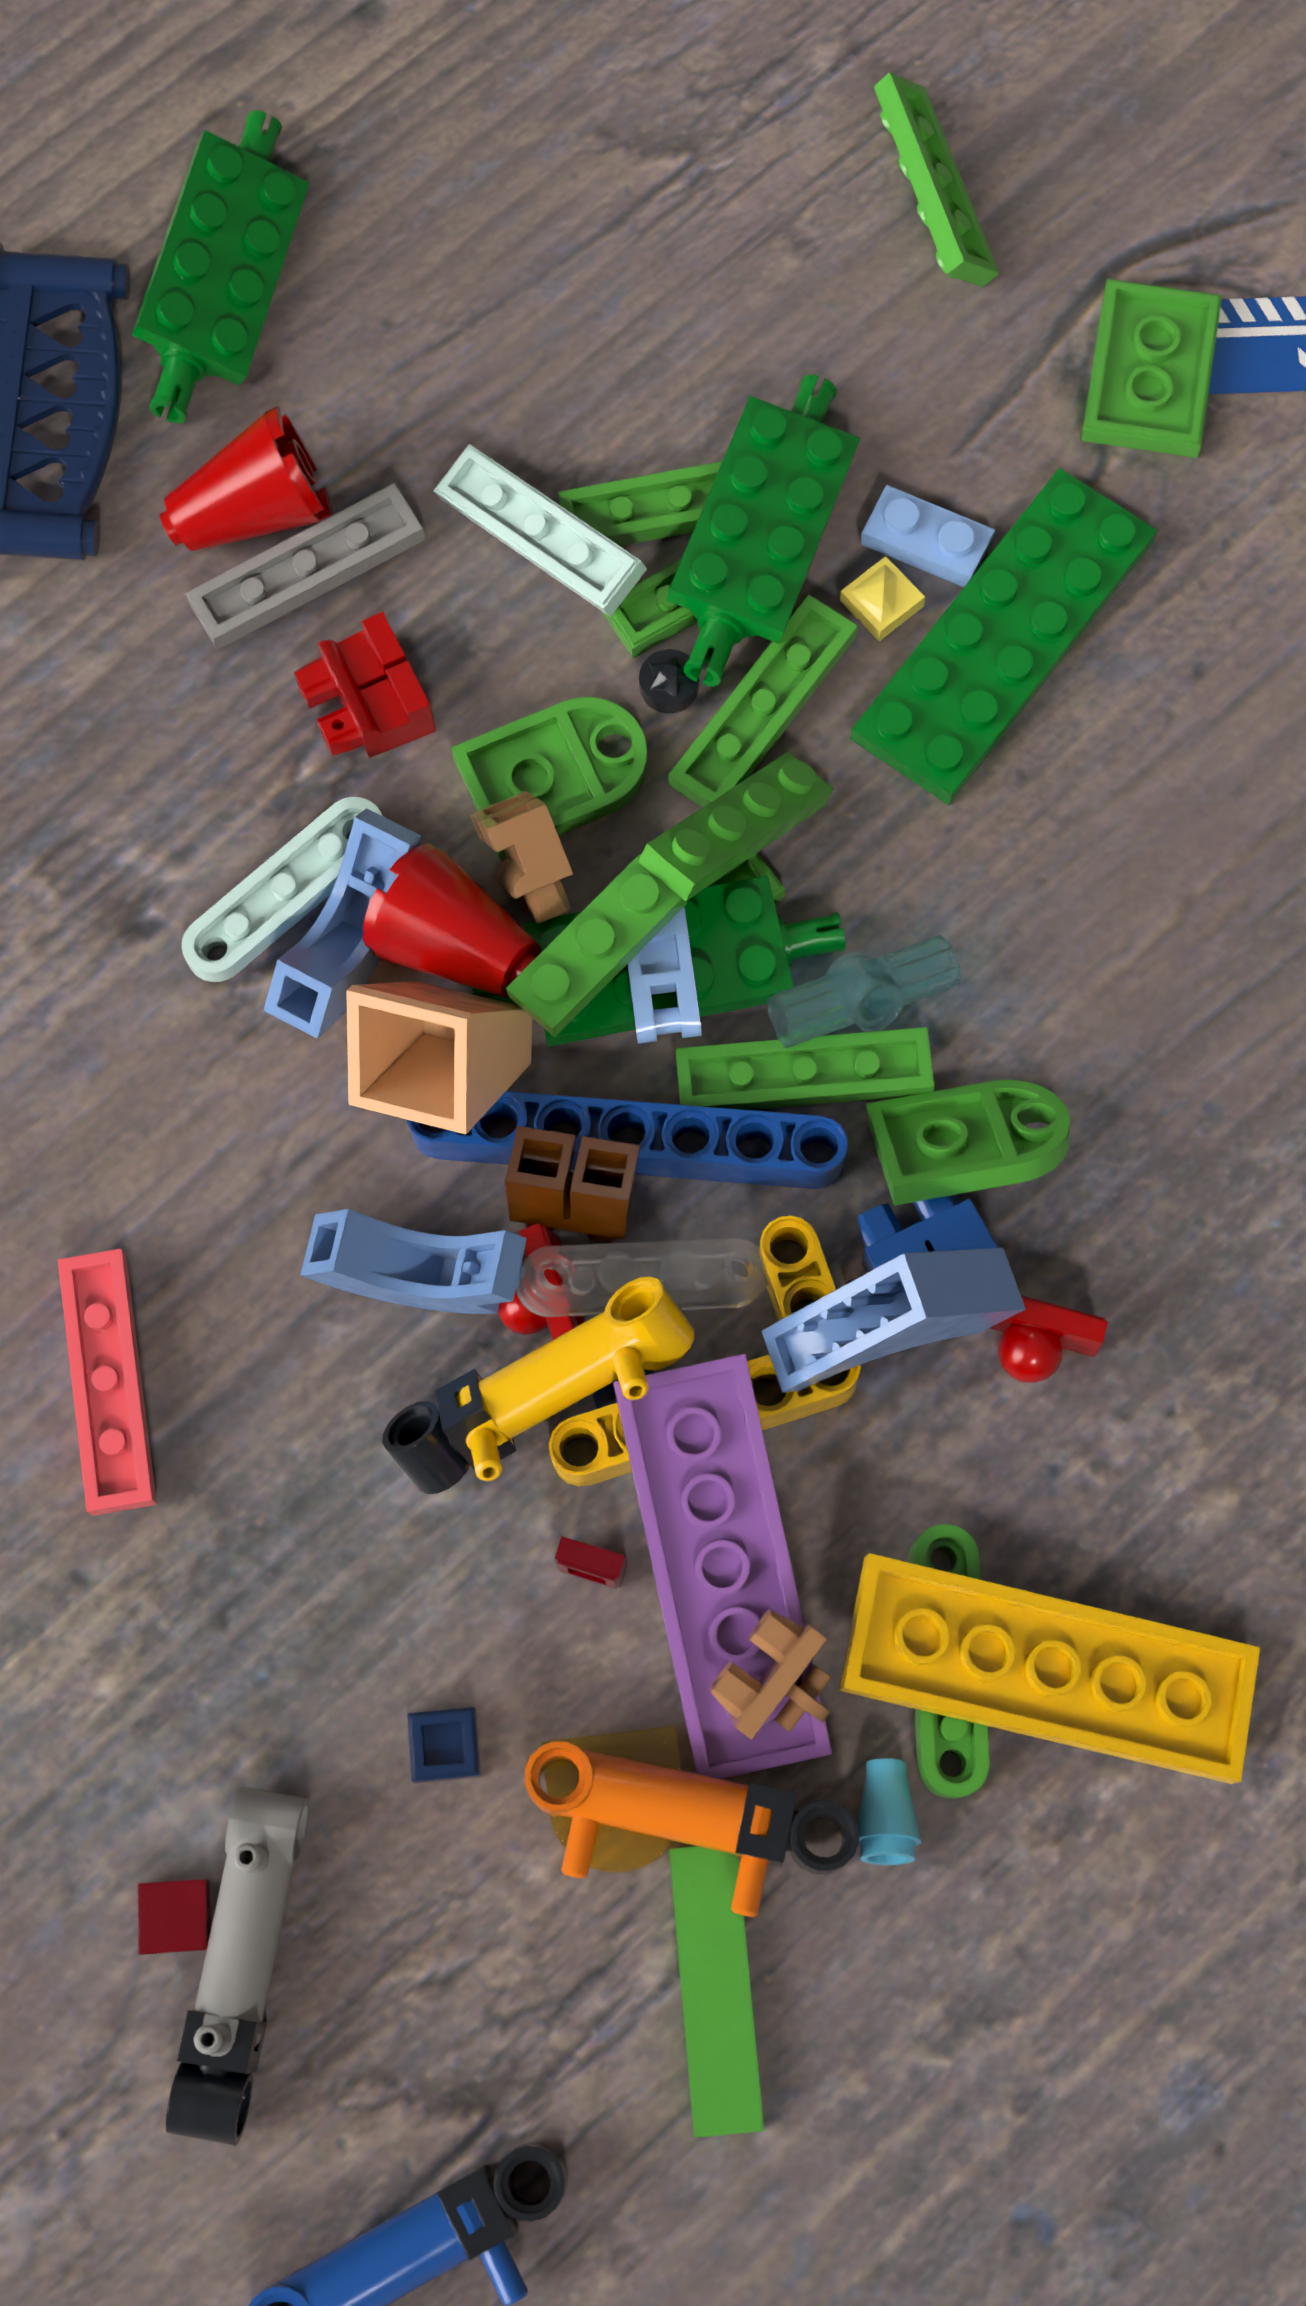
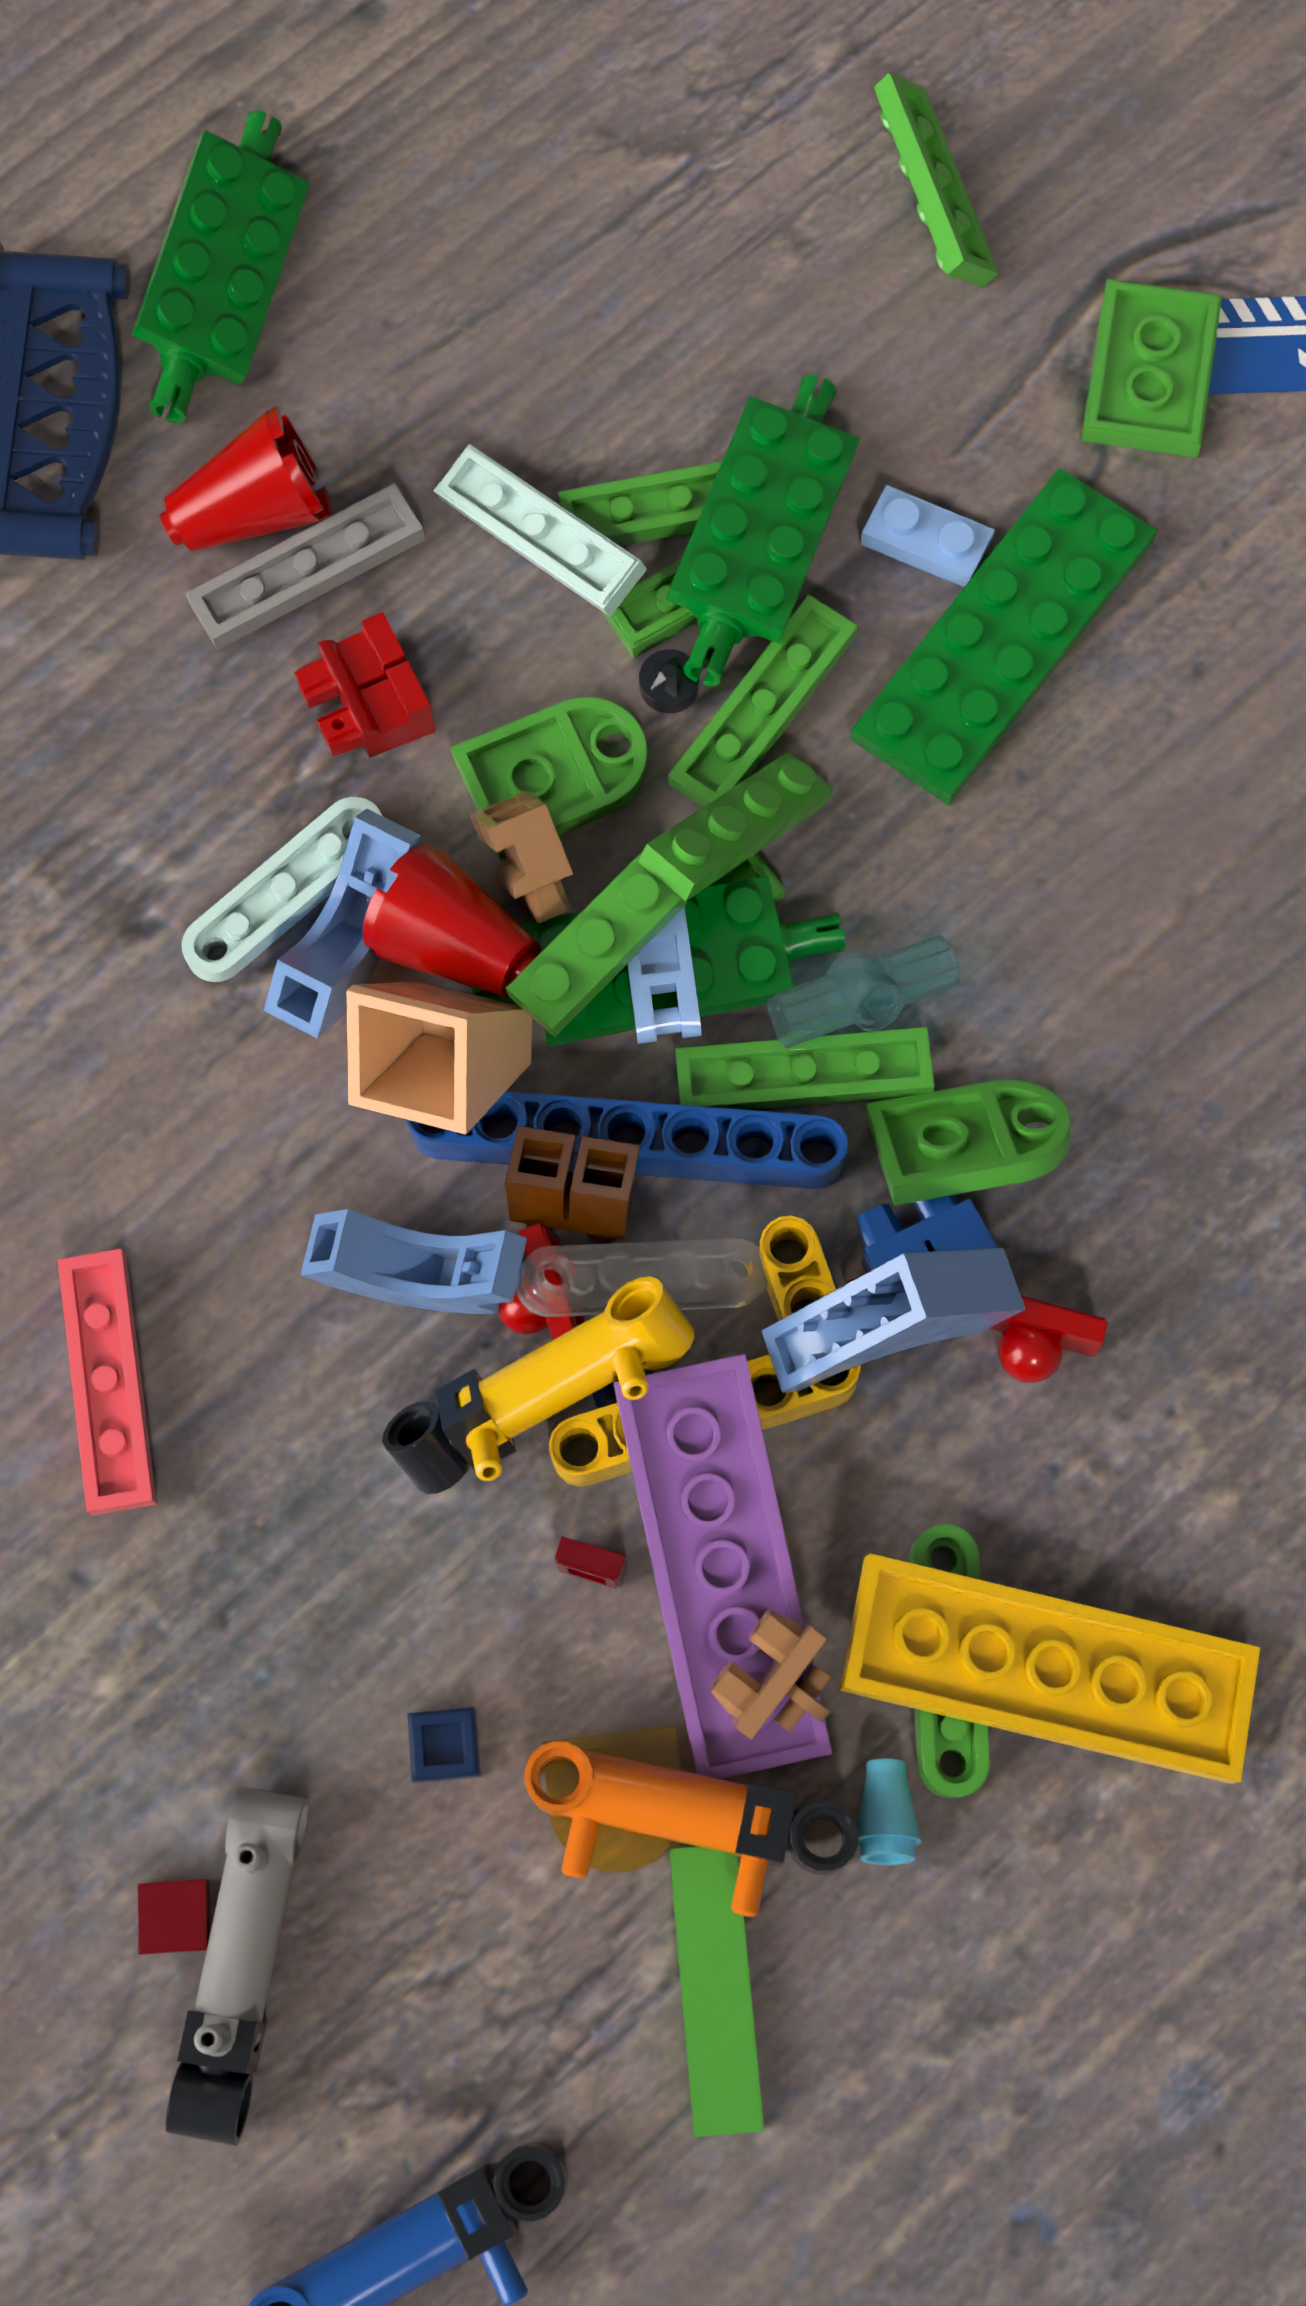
(882, 598): light yellow tile -> none

